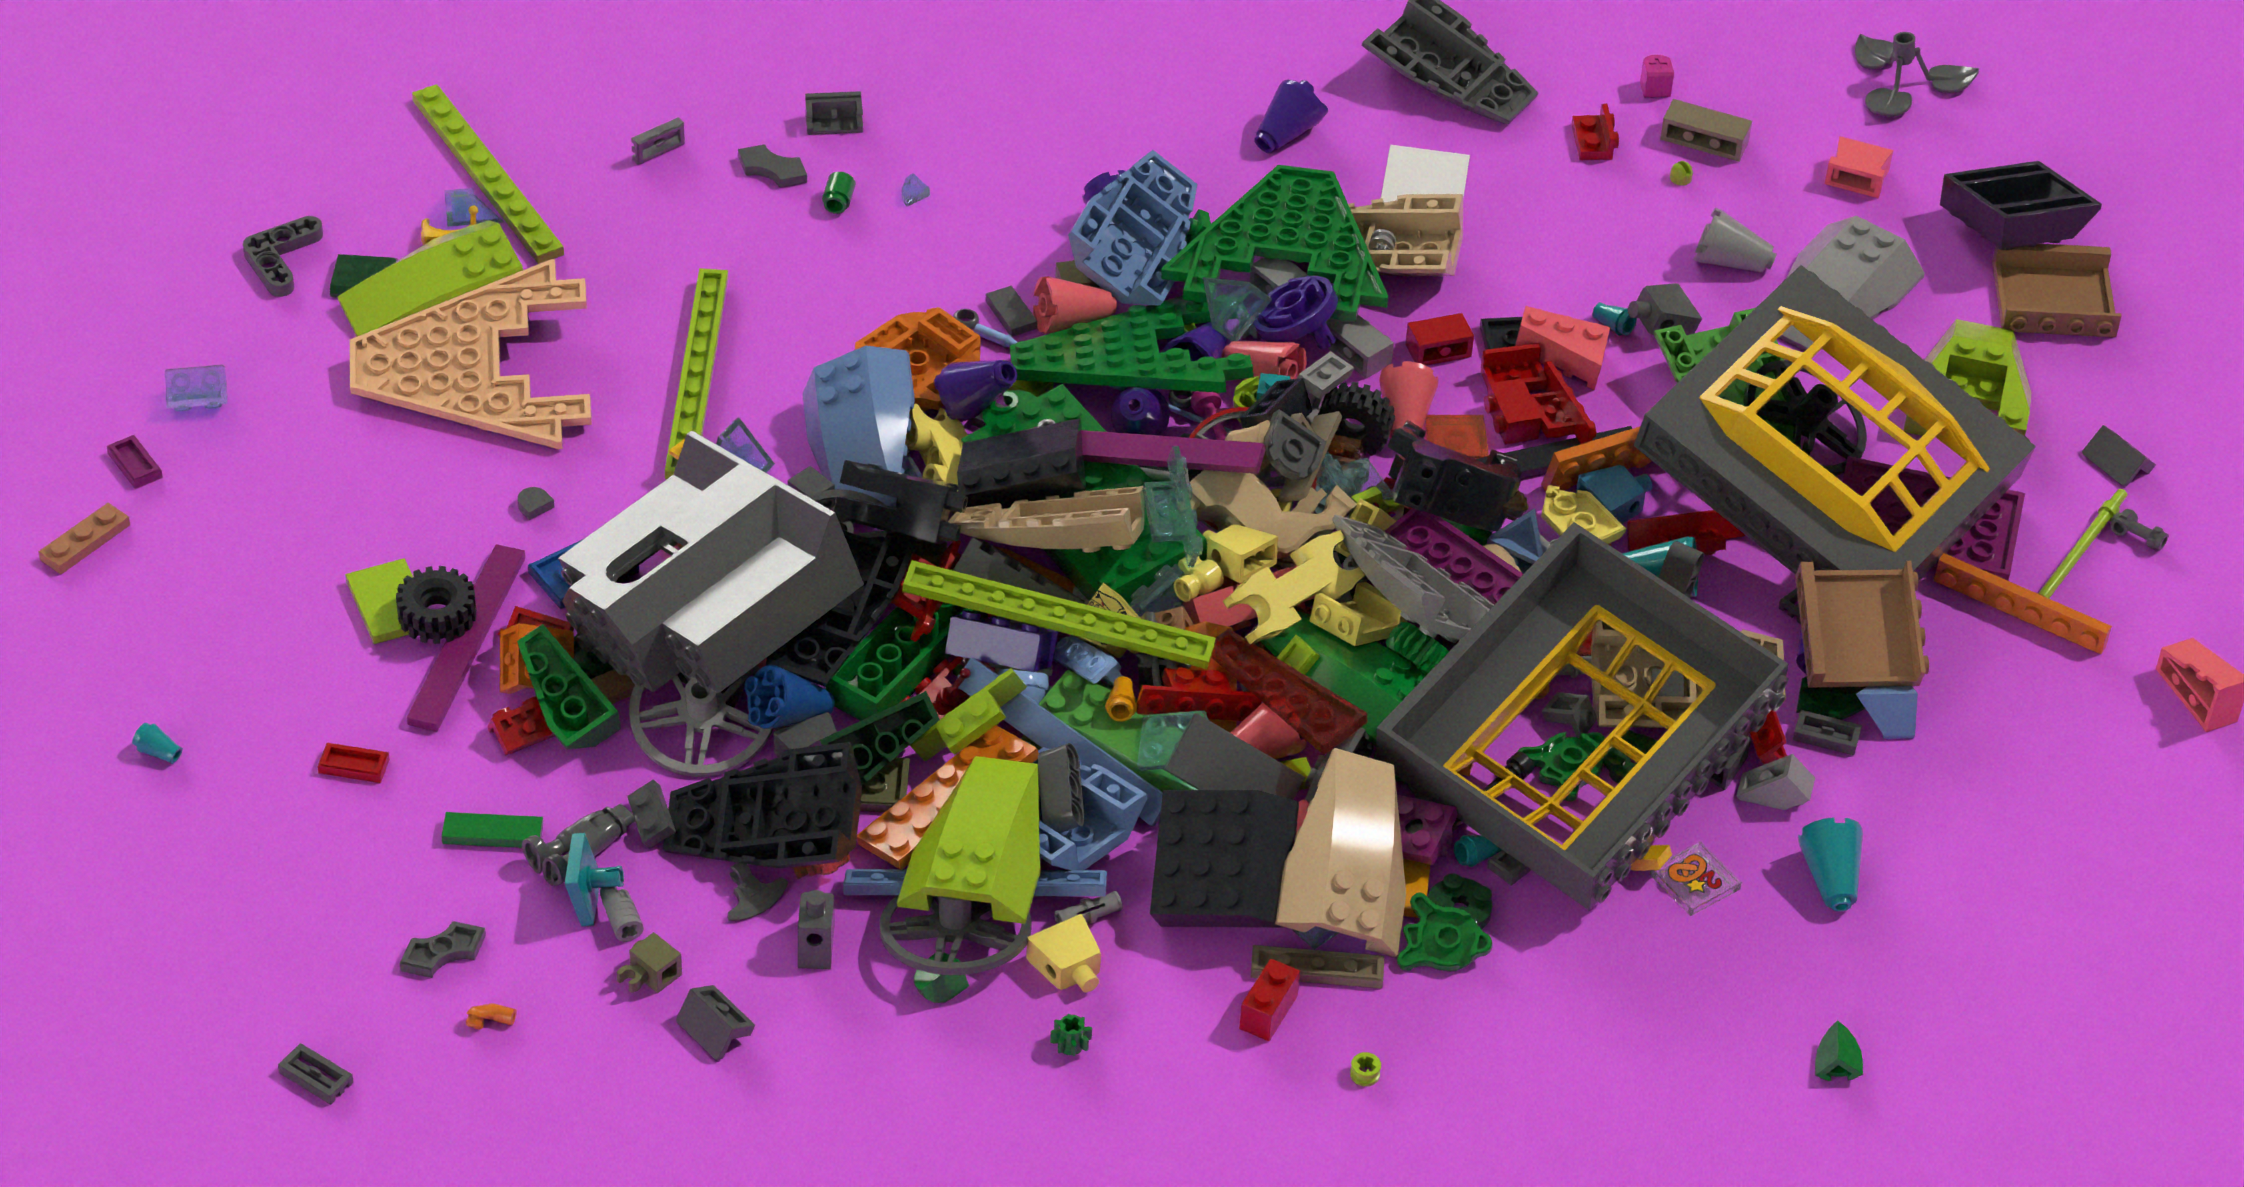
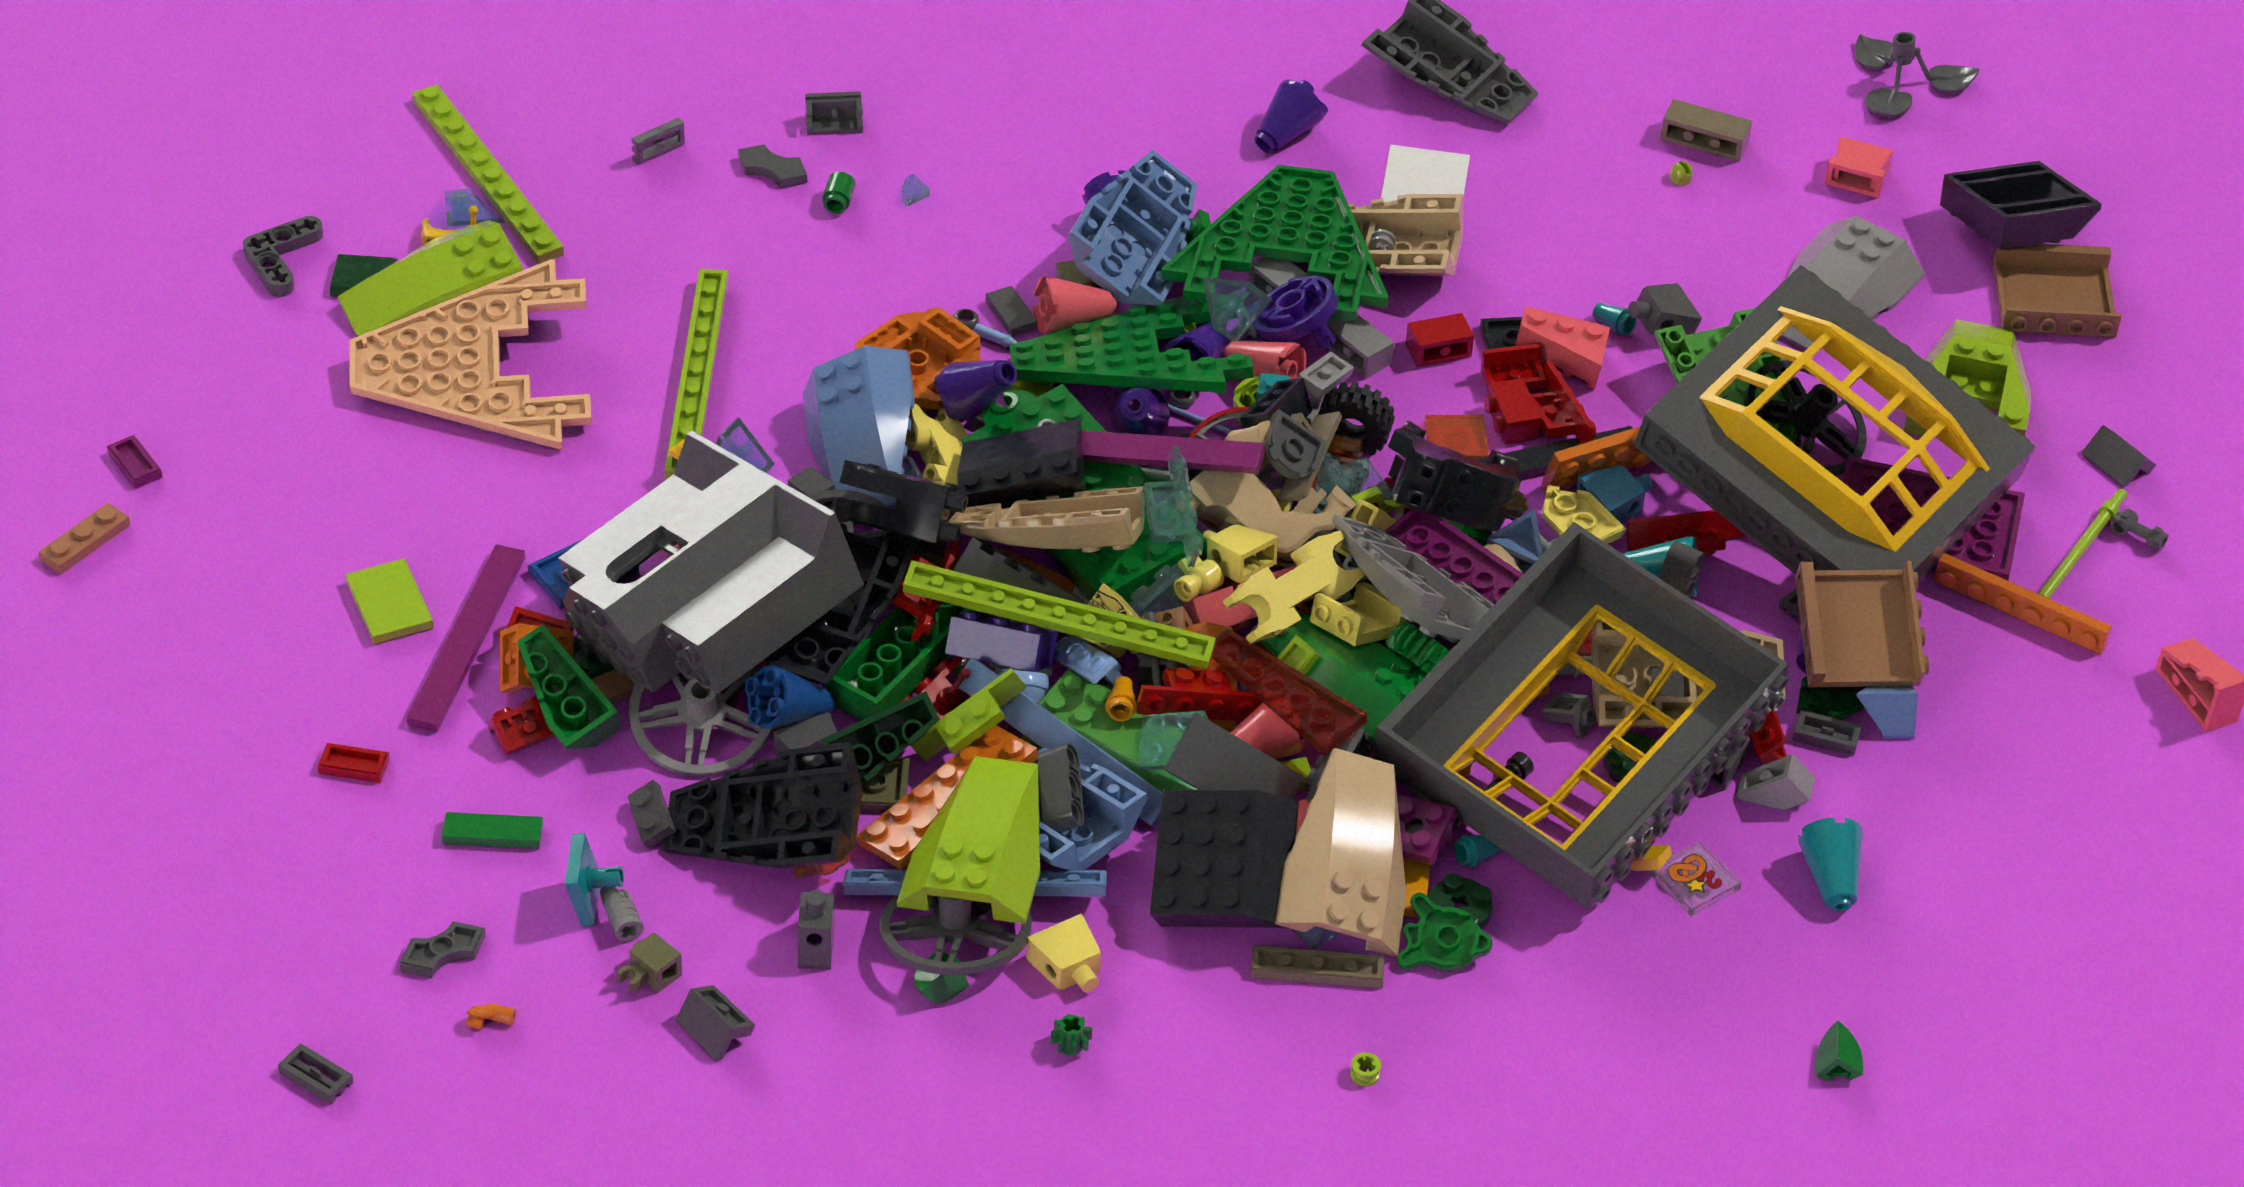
(155, 742): teal cone -> none
(196, 387): clear light blue bracket -> none
(431, 589): black tyre -> none
(534, 501): dark grey tile -> none
(600, 829): dark grey piece -> none
(752, 894): dark grey piece -> none
(1107, 905): light grey pin -> none
(1206, 405): dark pink piece -> none
(1269, 999): red brick -> none
(1409, 392): coral cone -> none
(1507, 867): dark grey tile -> none
(1562, 757): green tile -> none
(1595, 135): red bracket -> none
(1657, 76): dark pink piece -> none
(1733, 245): light grey cone -> none

